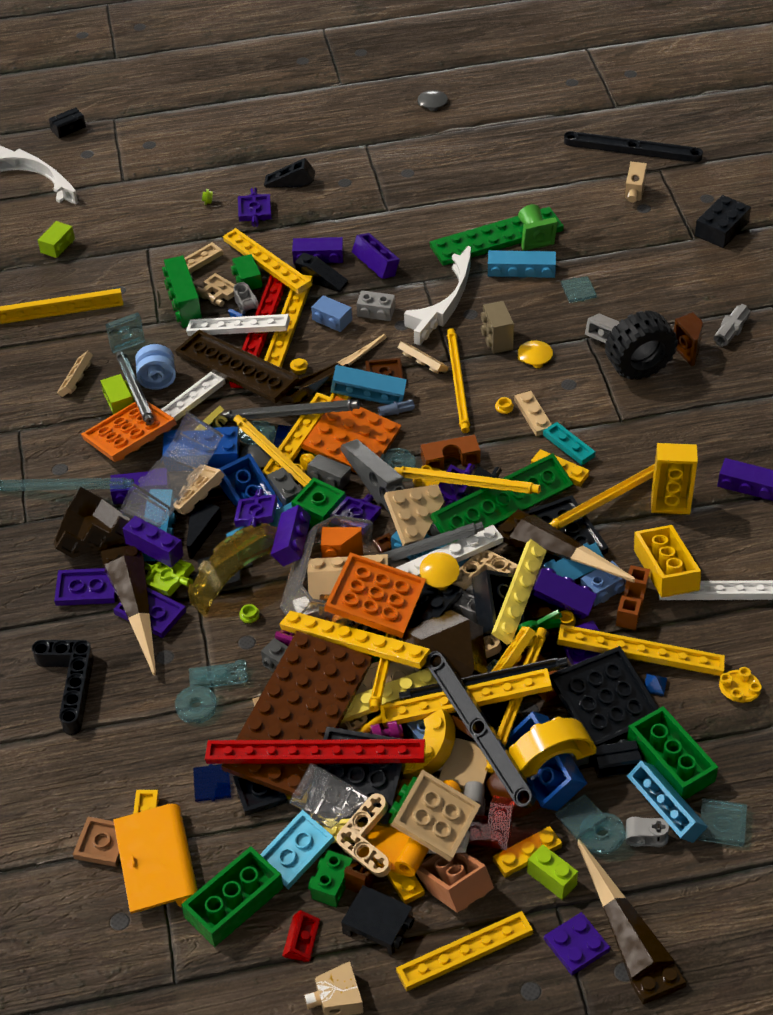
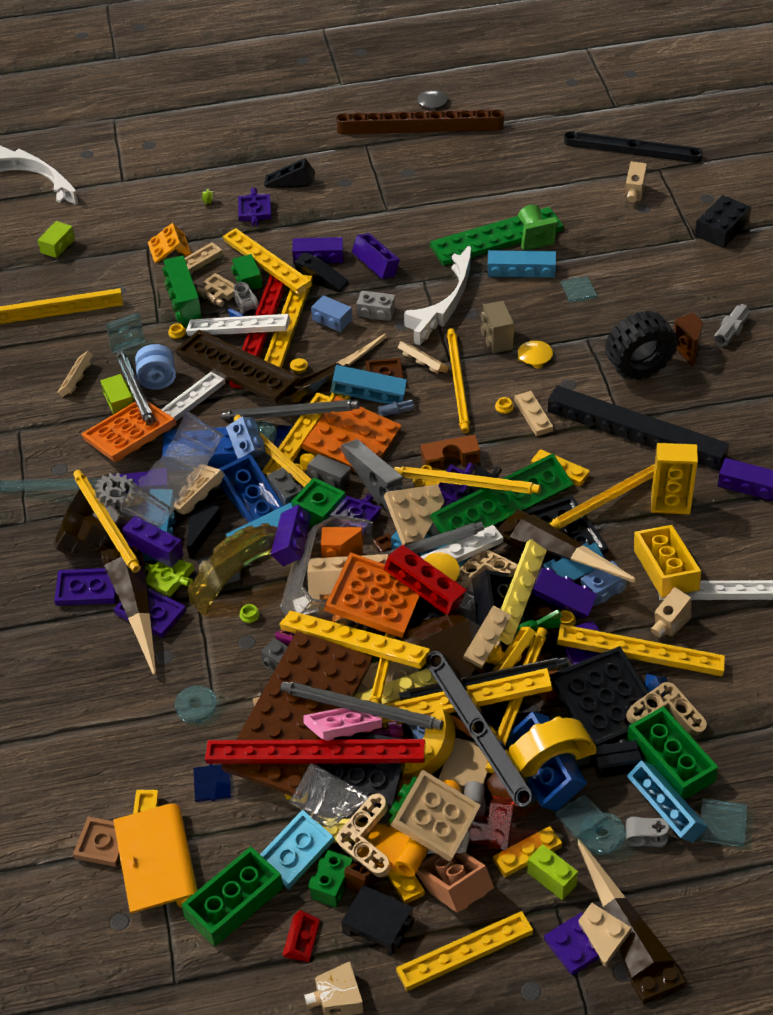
(67, 122): black brick -> none
(79, 659): black beam -> none
(107, 522): none -> yellow piece
(115, 490): none -> light grey gear
(167, 241): none -> light orange bracket
(177, 331): none -> yellow plate
(215, 416): light yellow plate -> none
(219, 674): clear light blue plate -> none
(245, 437): none -> medium blue brick
(256, 510): dark purple plate -> none
(257, 797): black plate -> none
(341, 723): none -> bright pink plate
(362, 705): none -> dark grey piece
(399, 455): clear light blue tile -> none
(420, 121): none -> reddish brown beam
(424, 579): none -> red brick
(487, 637): none -> tan plate
(495, 656): none -> yellow plate
(569, 443): teal plate -> none
(600, 326): light grey brick -> none
(604, 932): none -> tan wing
(633, 598): dark orange arch -> none
(634, 425): none -> black brick
(669, 702): none -> tan beam
(672, 613): none -> tan torso
(740, 685): yellow dish -> none

